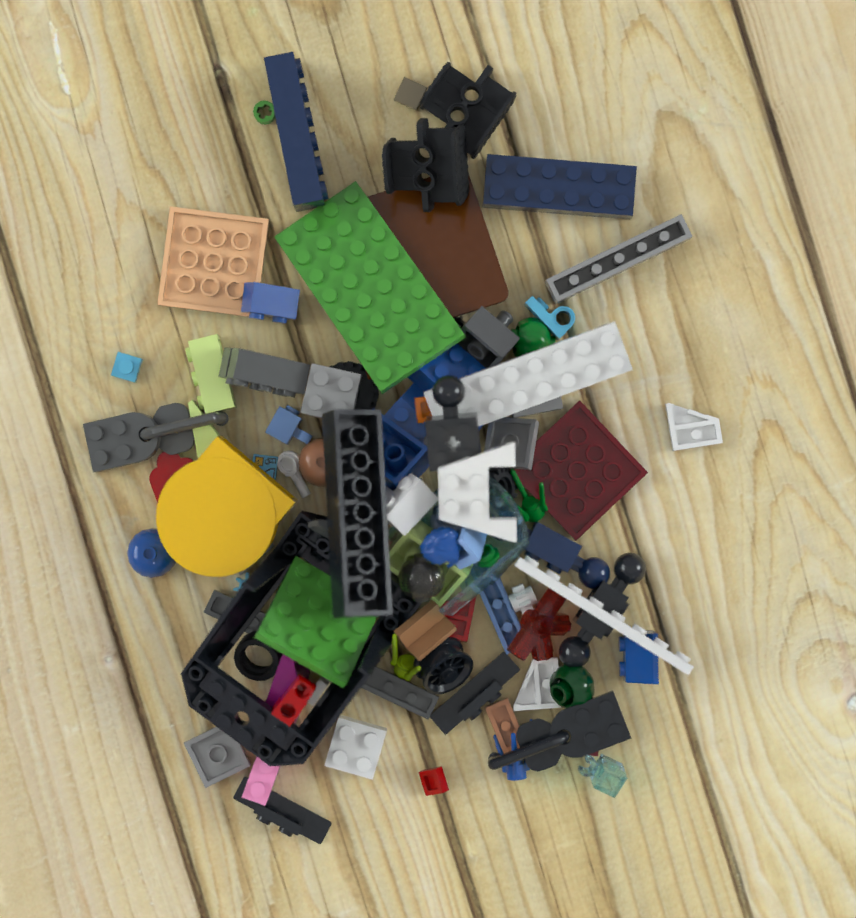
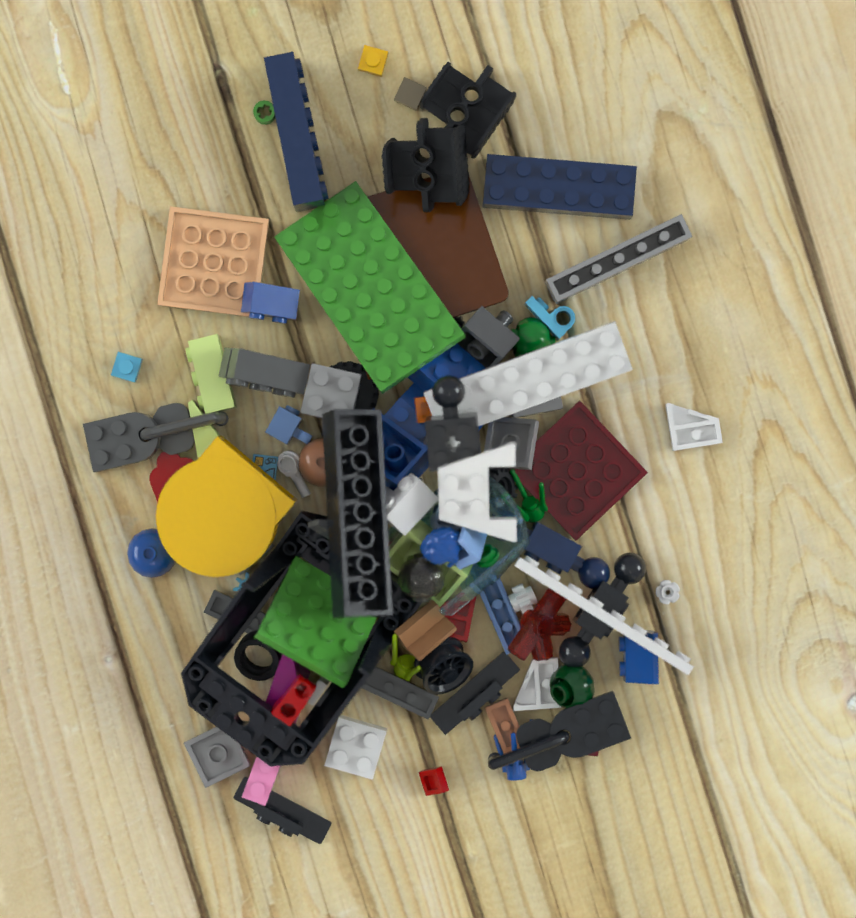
(373, 60): none -> yellow plate
(605, 774): clear light blue brick -> none
(661, 592): none -> white plate

